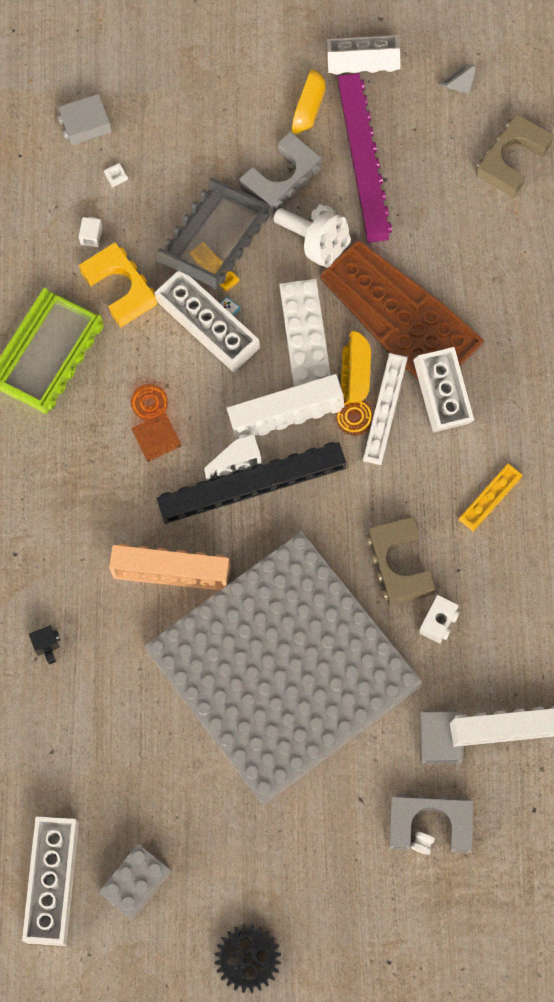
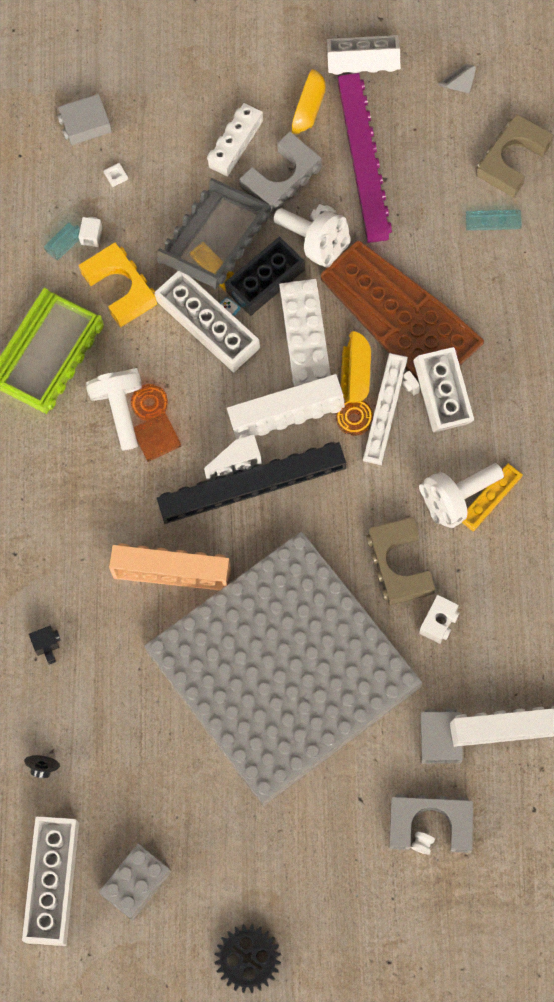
(41, 765): none -> black piece
(62, 241): none -> clear light blue panel
(115, 387): none -> white piece
(235, 139): none -> white brick
(261, 276): none -> black brick
(410, 383): none -> white plate
(446, 498): none -> white piece
(493, 220): none -> clear light blue tile

